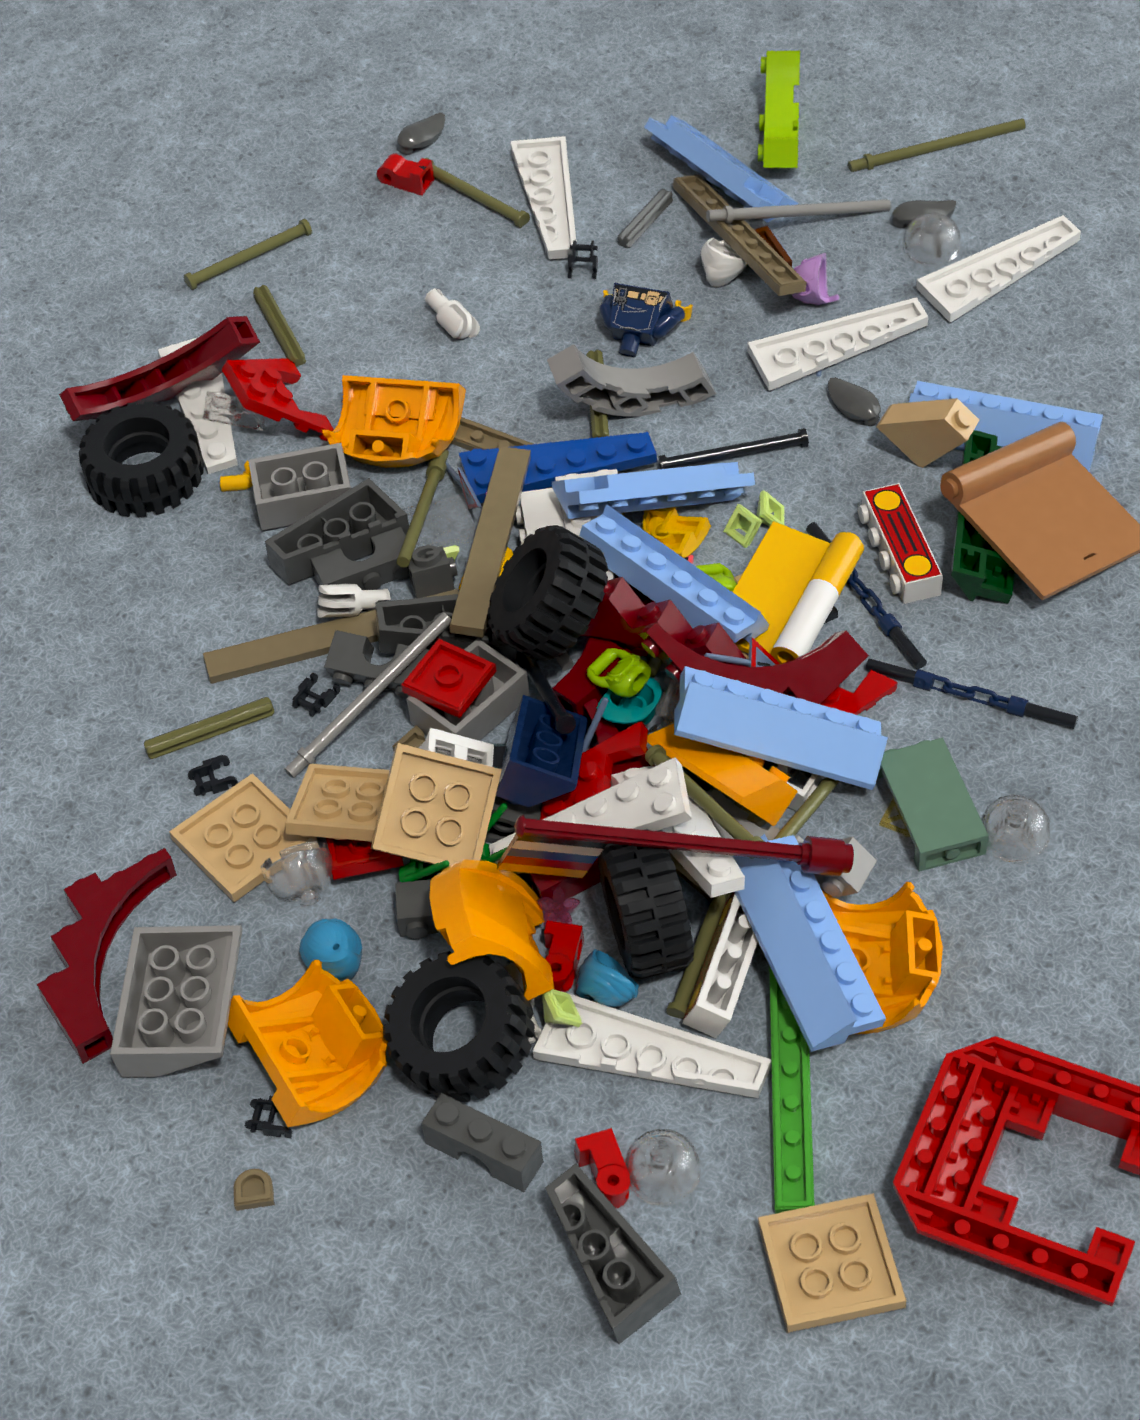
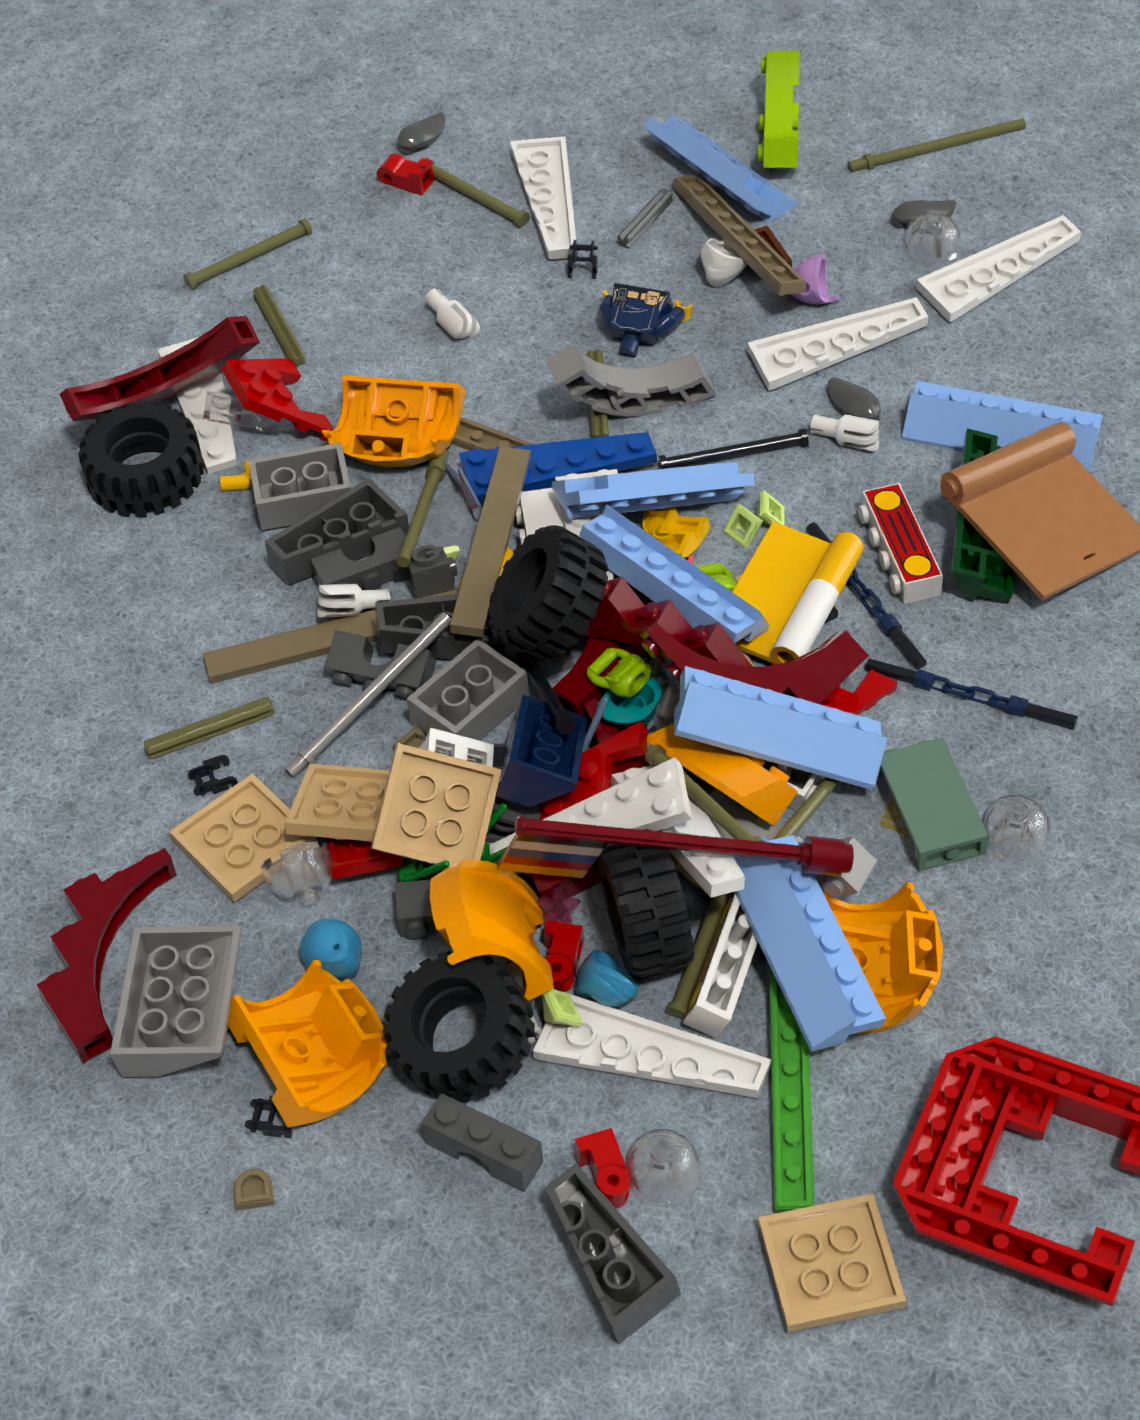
(321, 700): black piece -> none
(449, 678): red tile -> none
(729, 214): light grey bar -> none
(757, 656): sand blue piece -> none
(848, 431): none -> white arm
(928, 428): tan slope -> none

